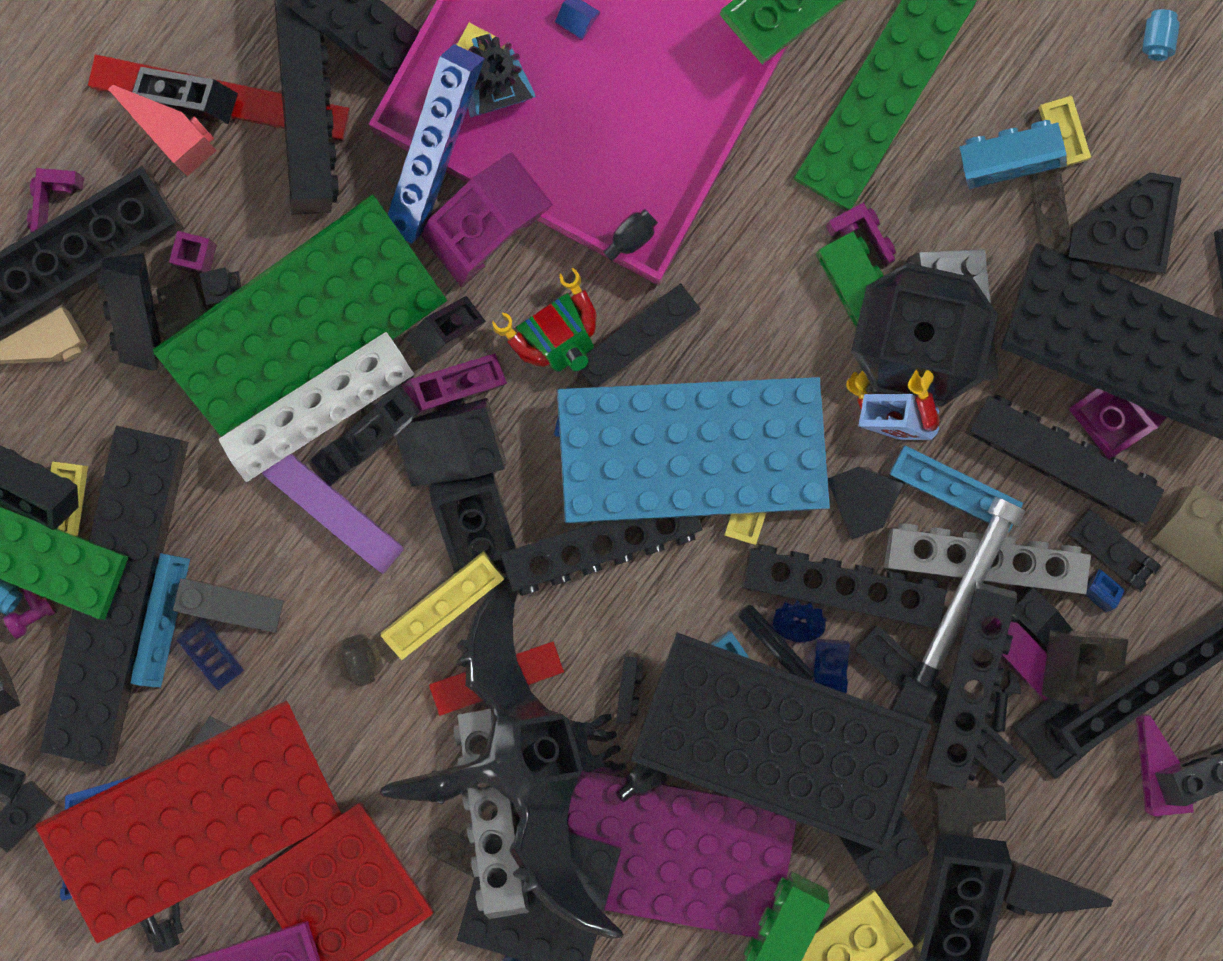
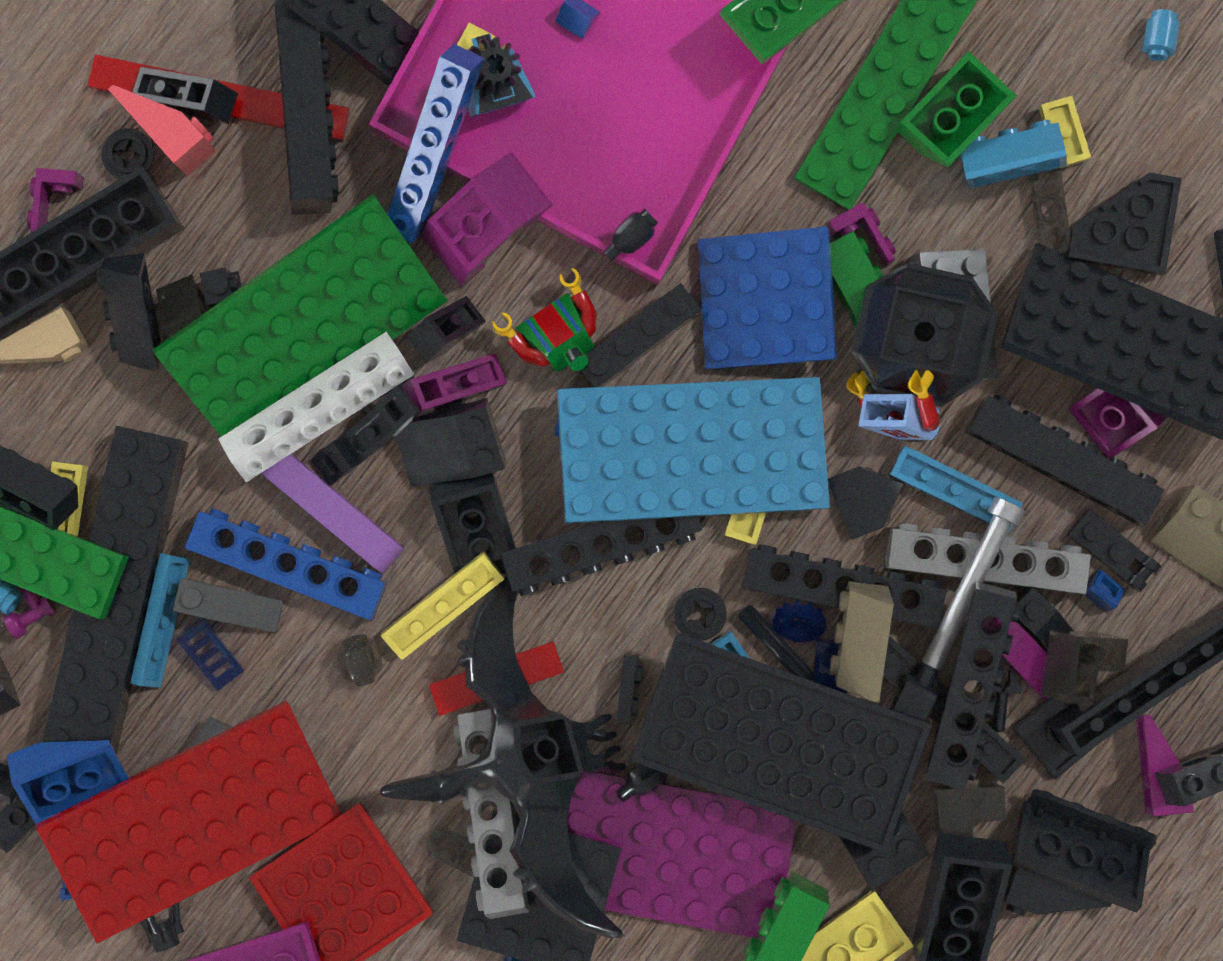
(63, 774): none -> blue slope
(120, 142): none -> black gear
(192, 253): magenta brick -> none
(206, 541): none -> blue brick
(714, 620): none -> black gear
(767, 298): none -> blue plate
(862, 639): none -> dark tan slope
(955, 111): none -> green slope
(1083, 849): none -> black bracket

